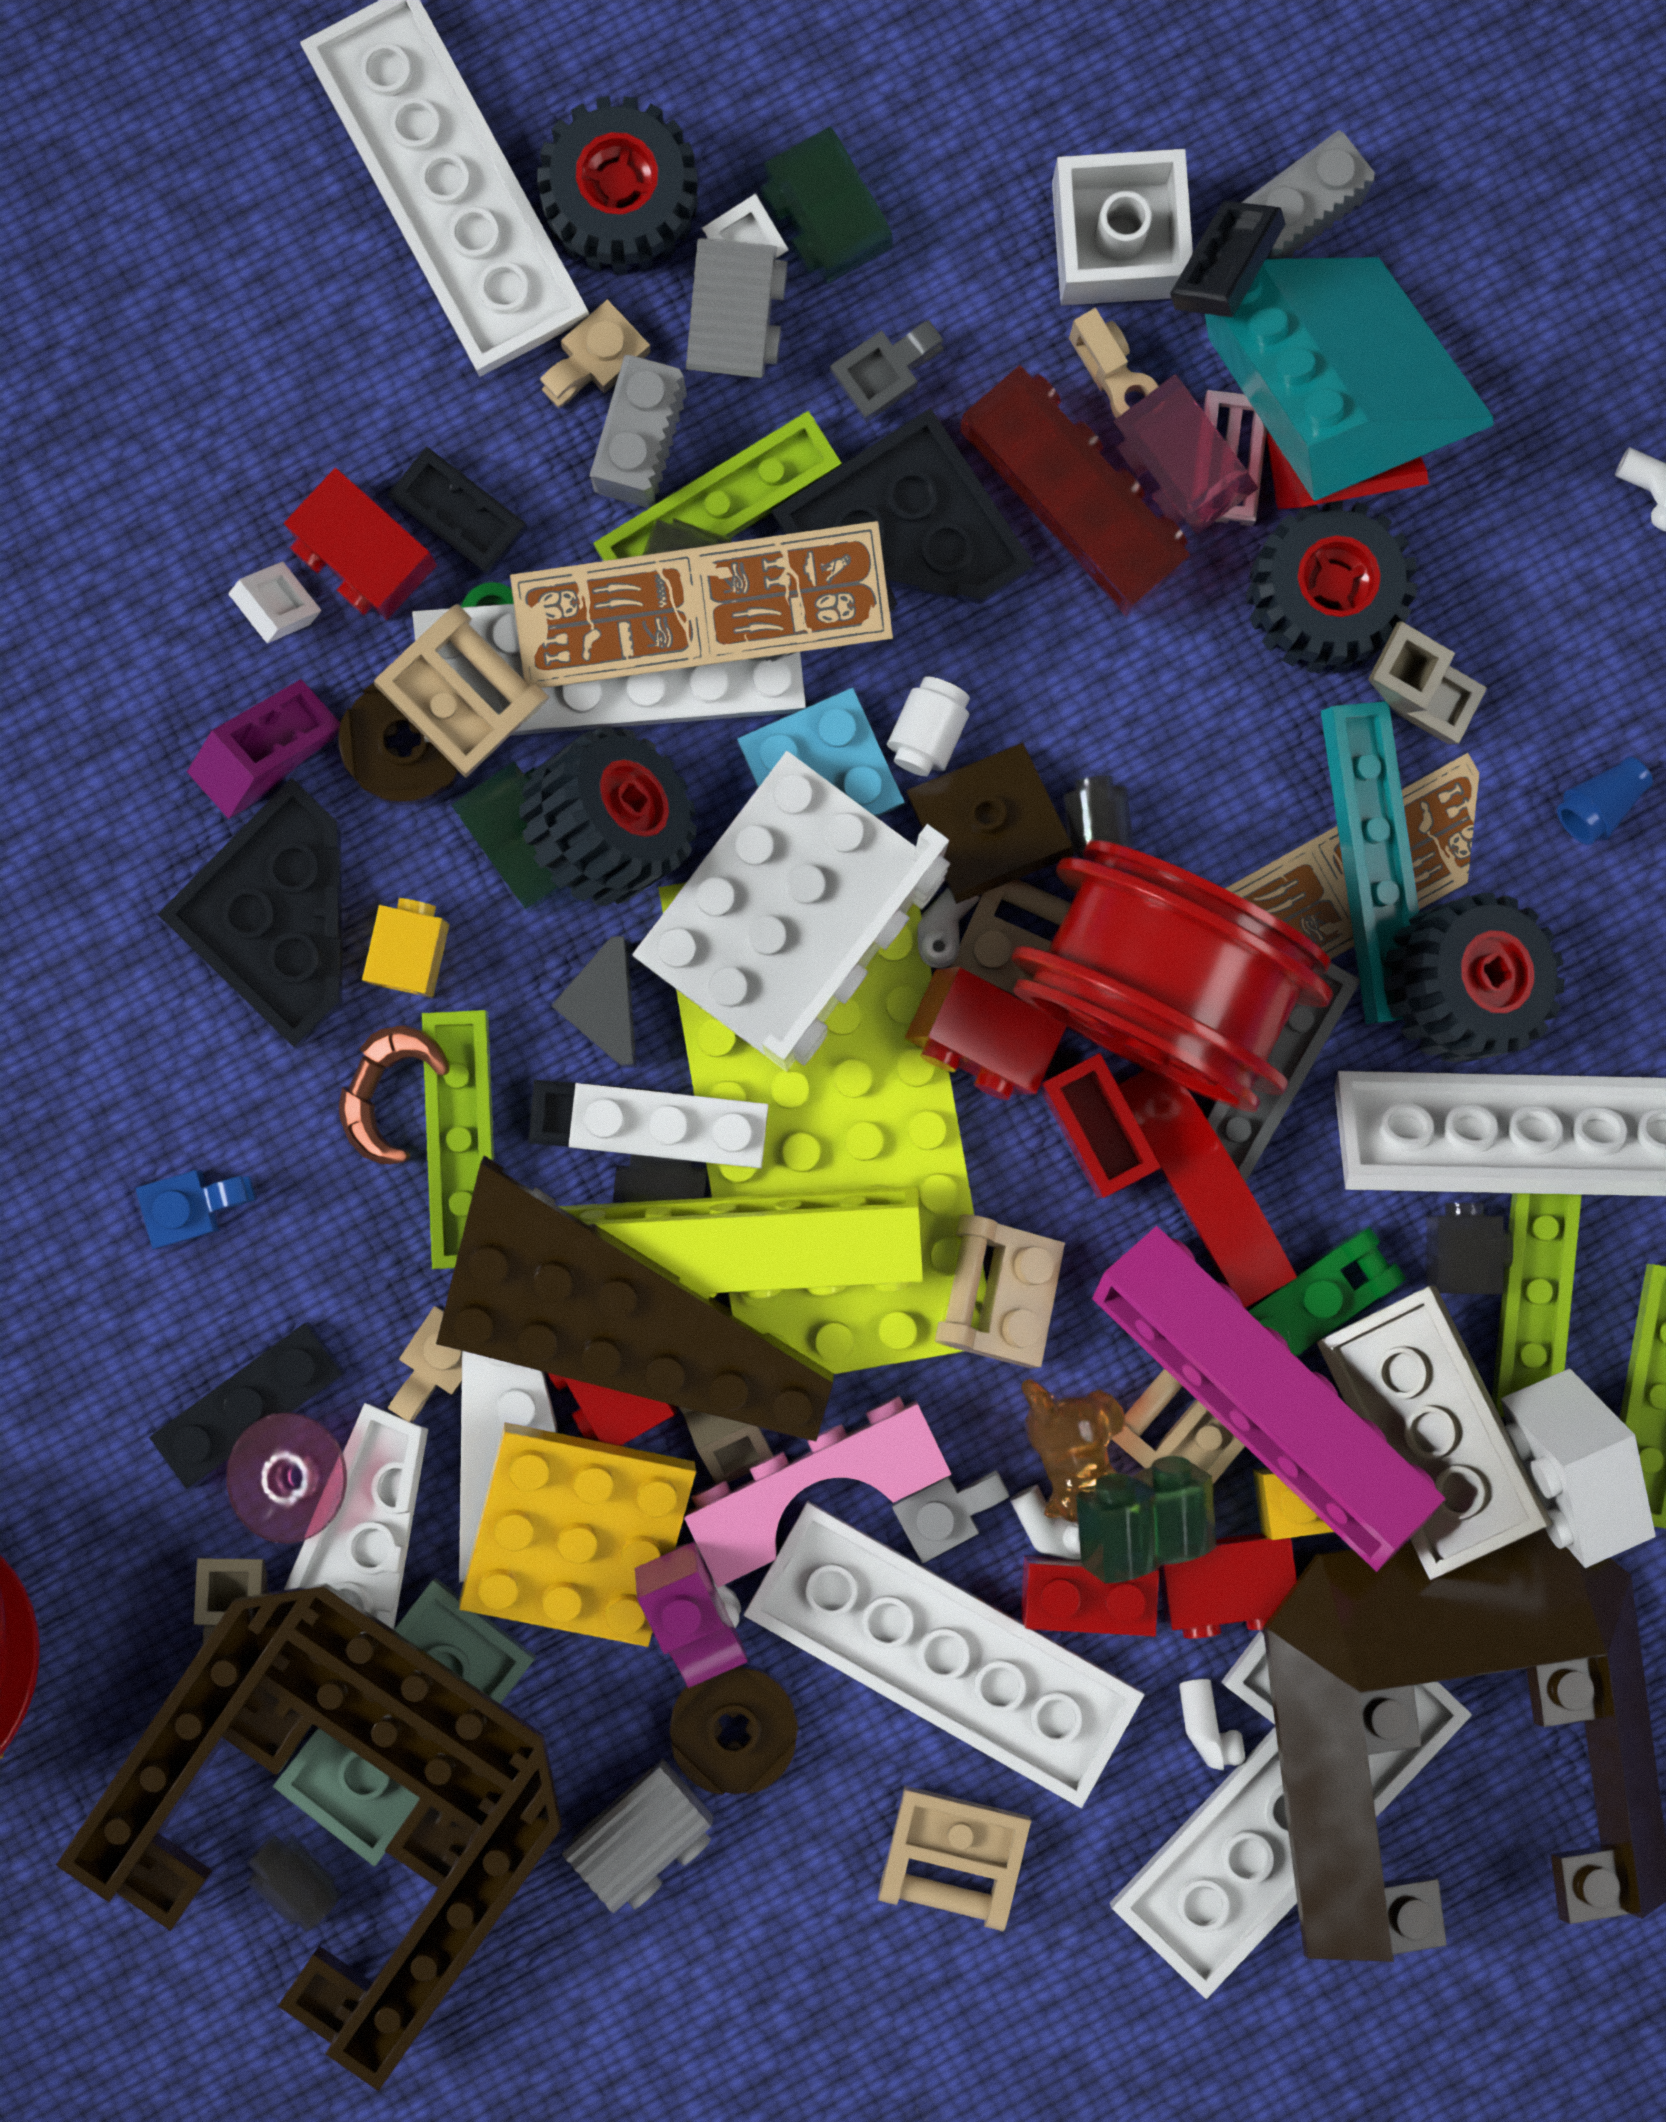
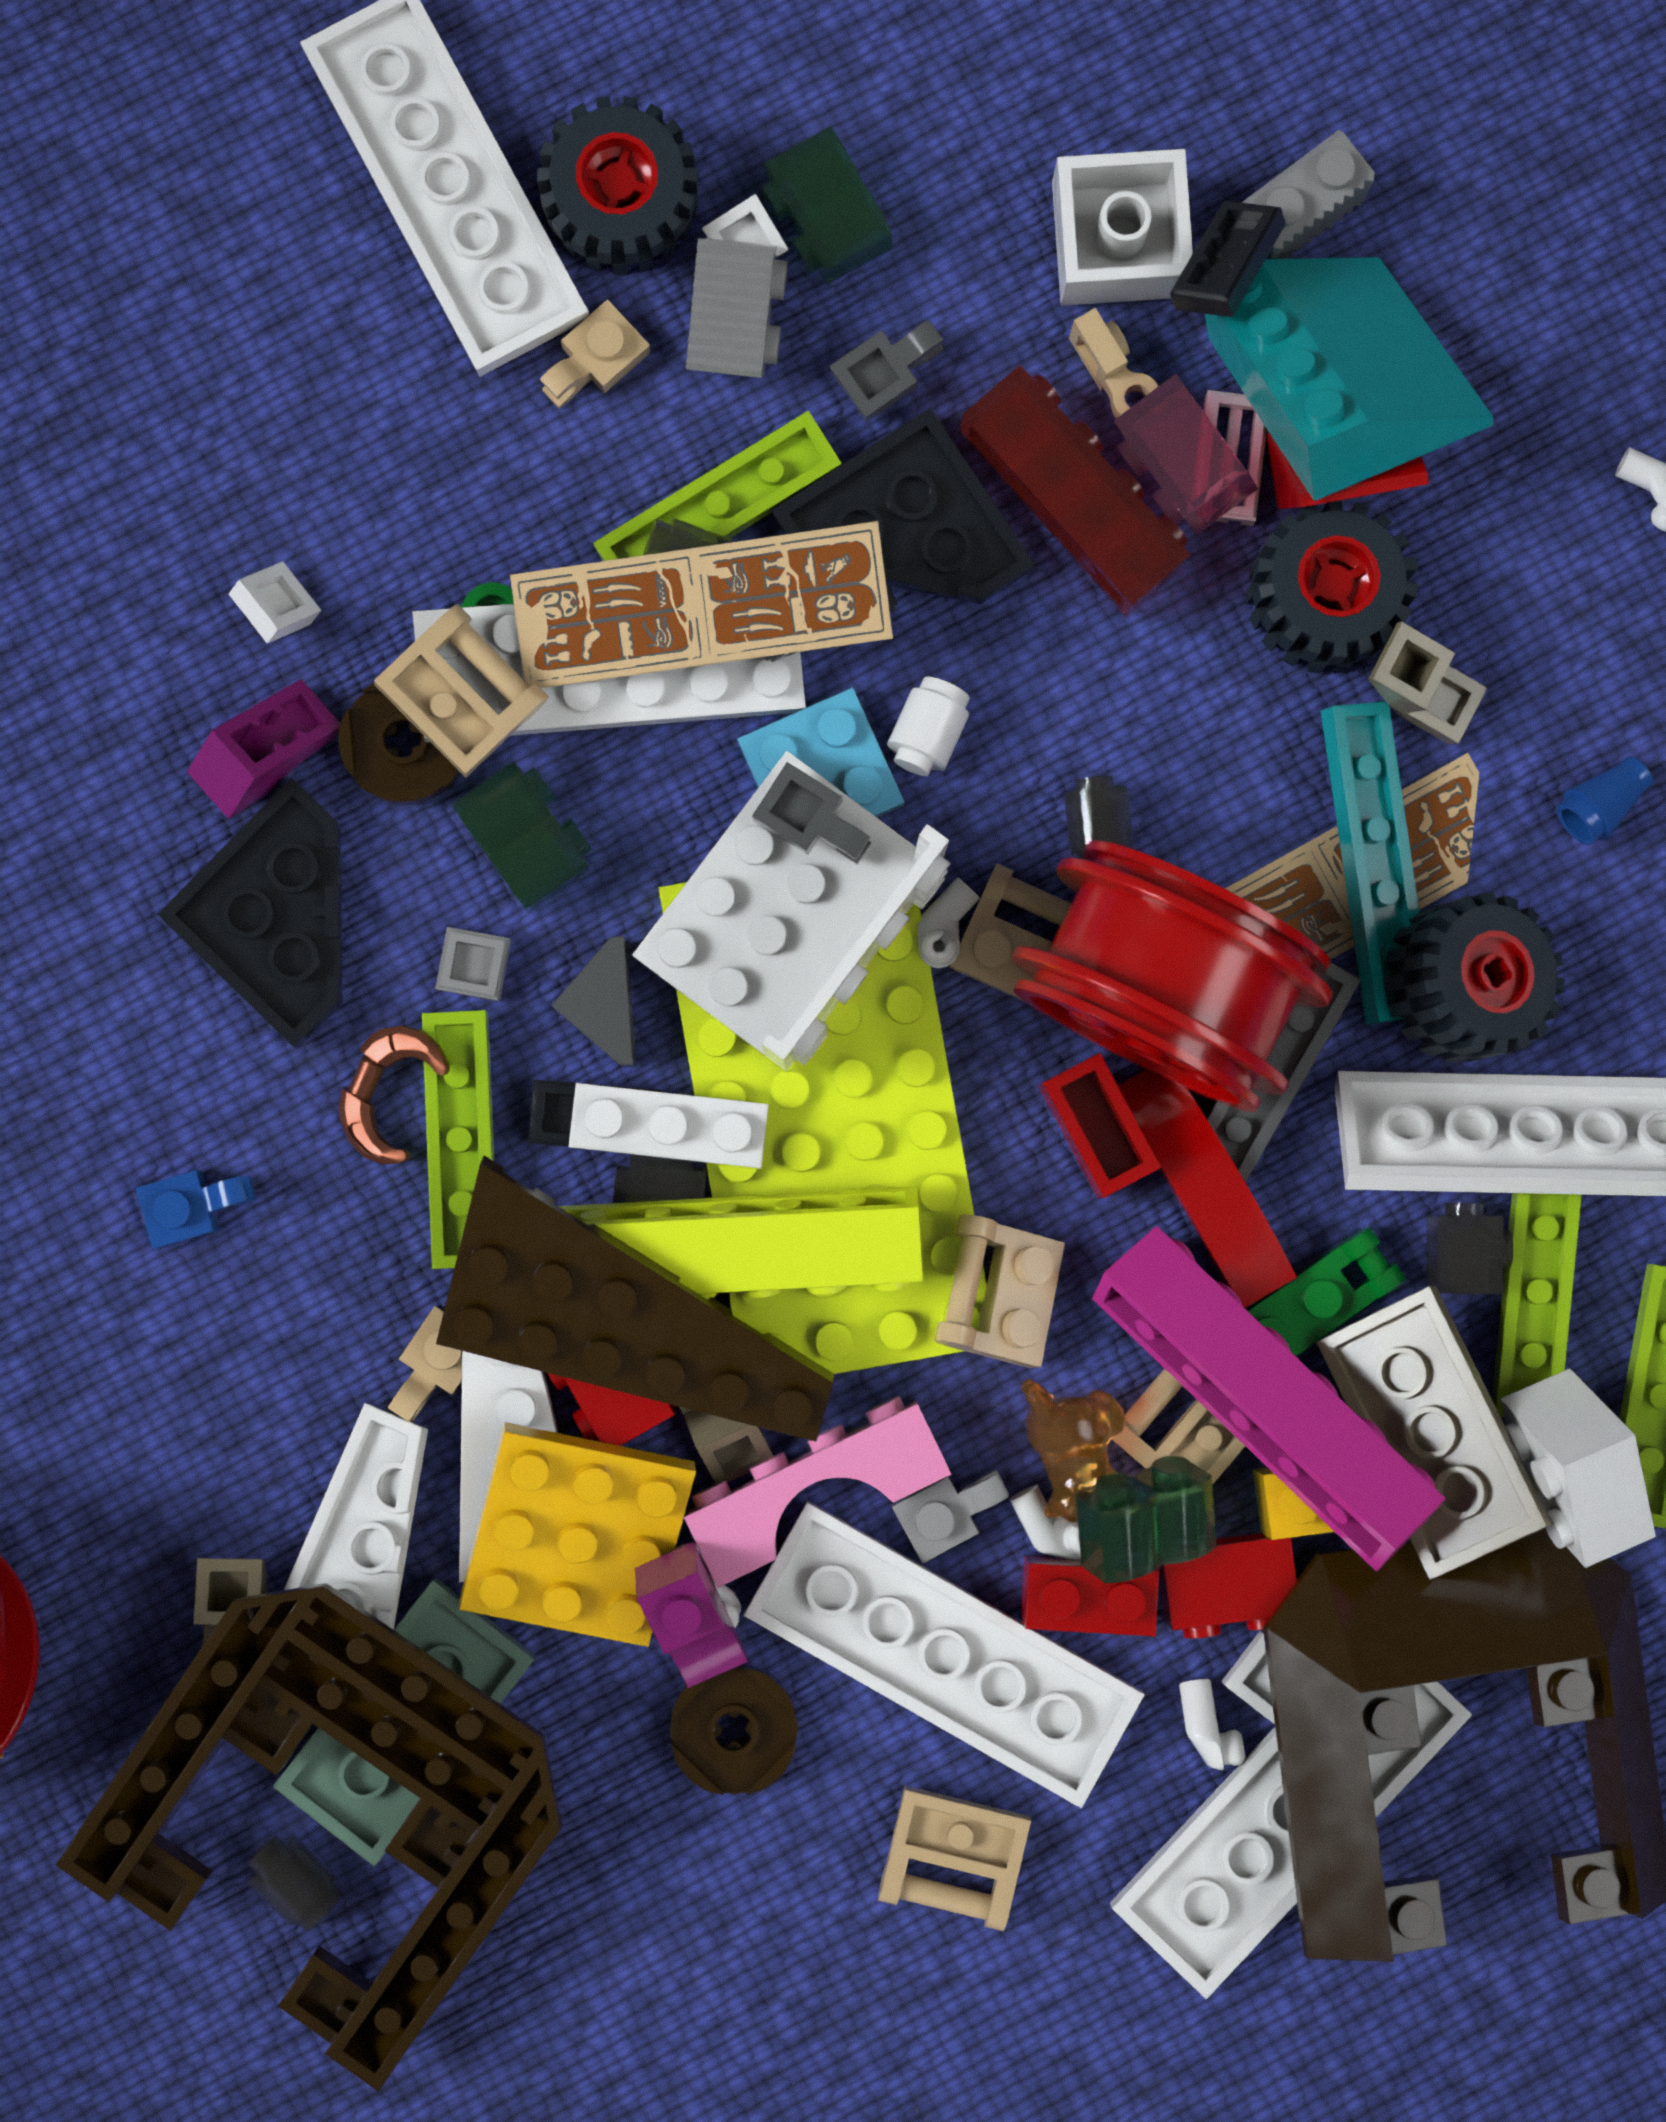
(262, 1483): clear pink dish -> none
(269, 1385): black plate -> none
(360, 545): red piece -> none
(406, 948): yellow brick -> none
(457, 511): black plate -> none
(473, 964): none -> light grey tile
(608, 816): black wheel -> none
(638, 431): light grey brick -> none
(639, 1837): light grey brick -> none
(804, 811): none -> dark grey plate
(984, 1033): red piece -> none
(994, 822): dark brown plate -> none

